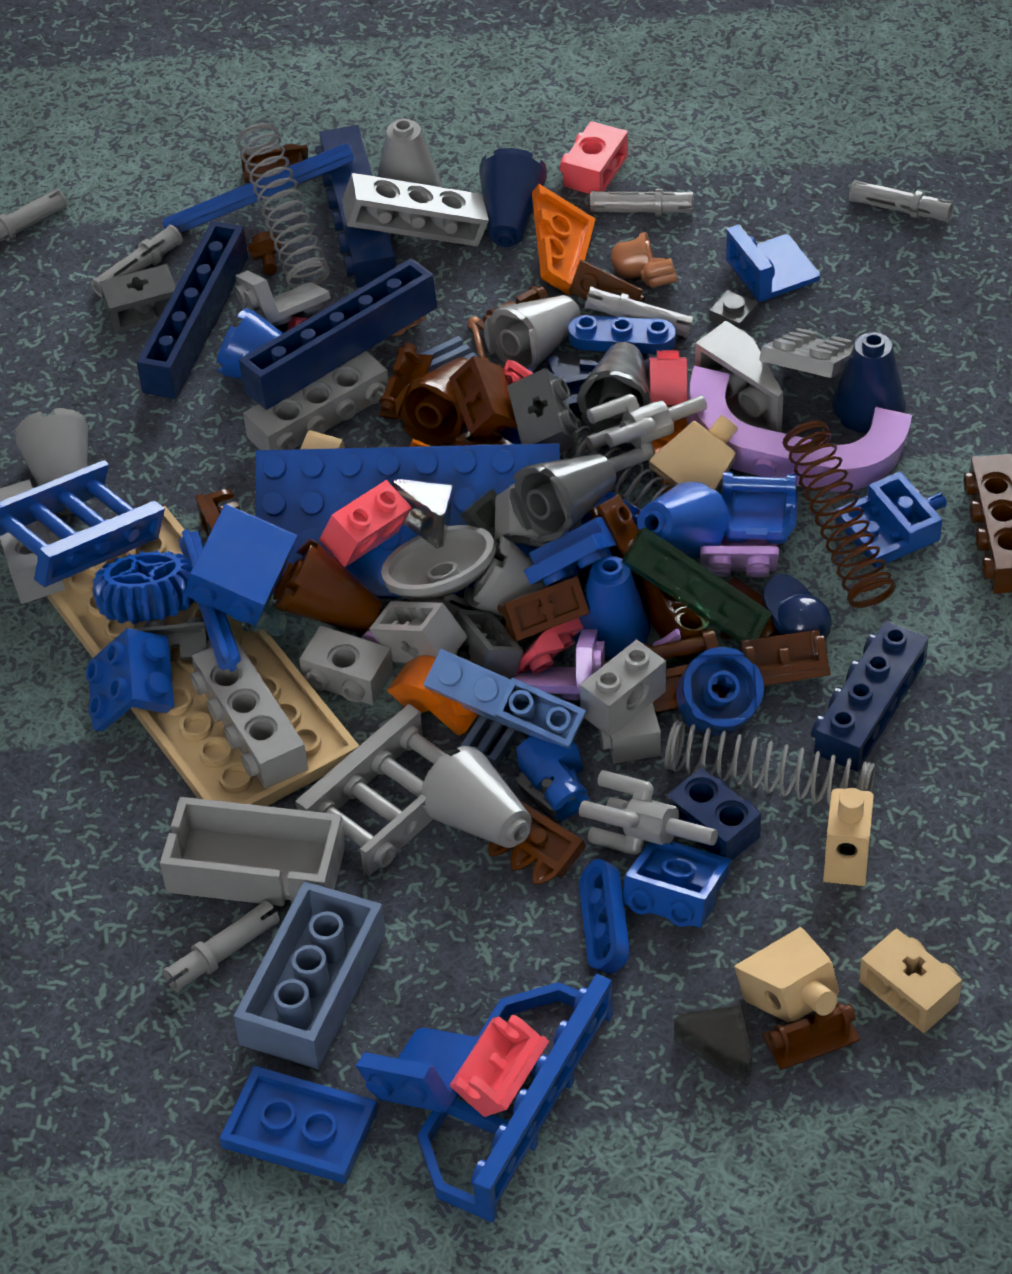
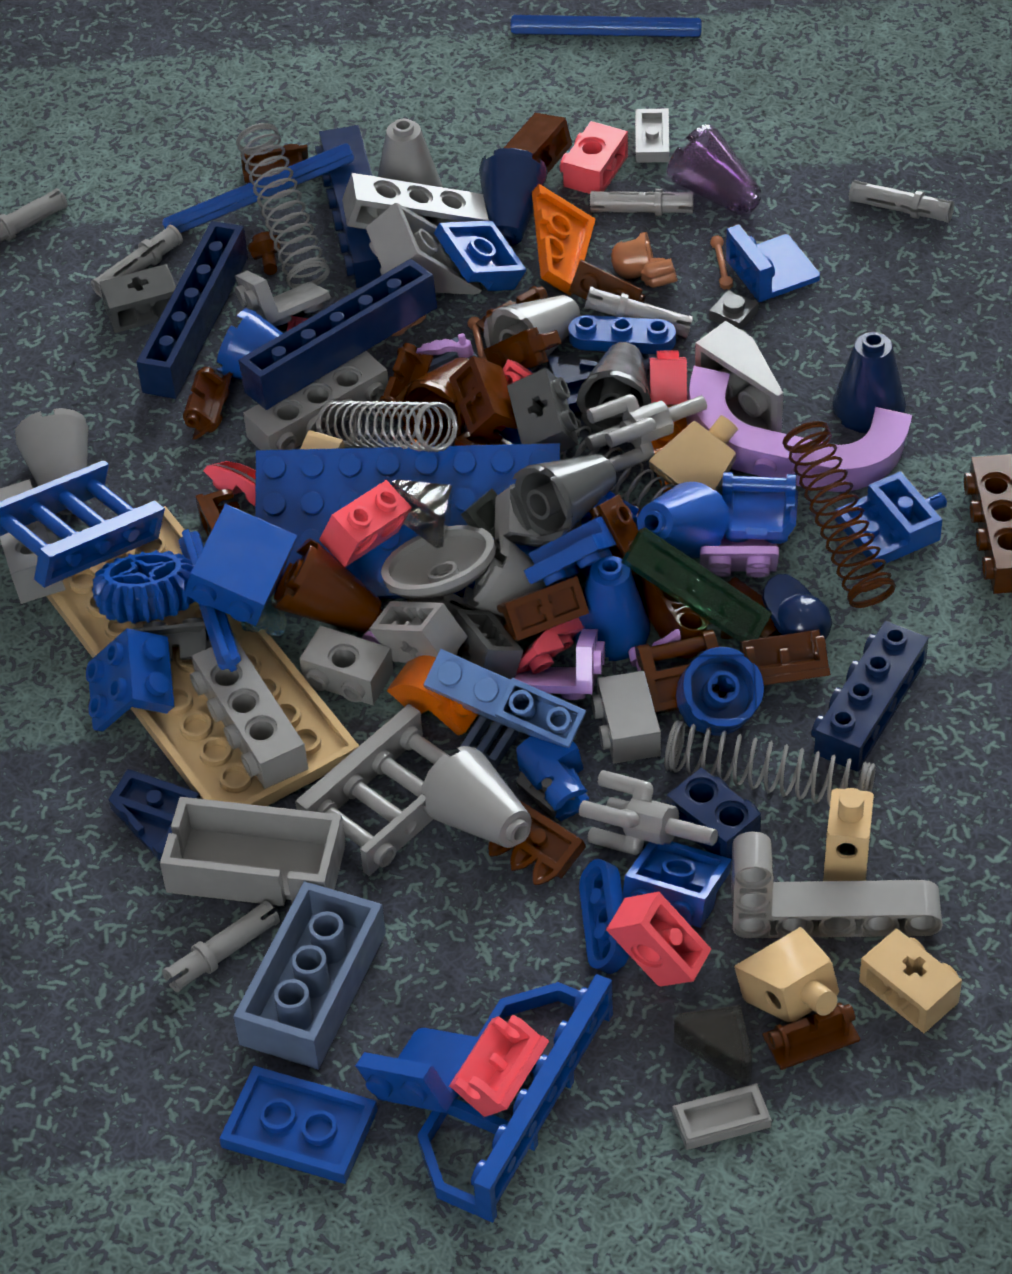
(148, 807): none -> dark blue wing
(206, 401): none -> reddish brown hinge
(234, 477): none -> coral slope
(350, 406): none -> light grey piece
(404, 236): none -> light grey slope
(439, 347): none -> lavender piece
(481, 254): none -> blue plate
(525, 348): none -> reddish brown hinge
(544, 137): none -> reddish brown hinge
(606, 25): none -> blue axle
(623, 687): light grey brick -> none
(652, 135): none -> plate
(658, 939): none -> coral brick
(714, 171): none -> clear purple cone
(721, 1116): none -> light grey tile
(725, 281): none -> nougat hinge
(807, 353): light grey plate -> none
(823, 907): none -> light grey beam

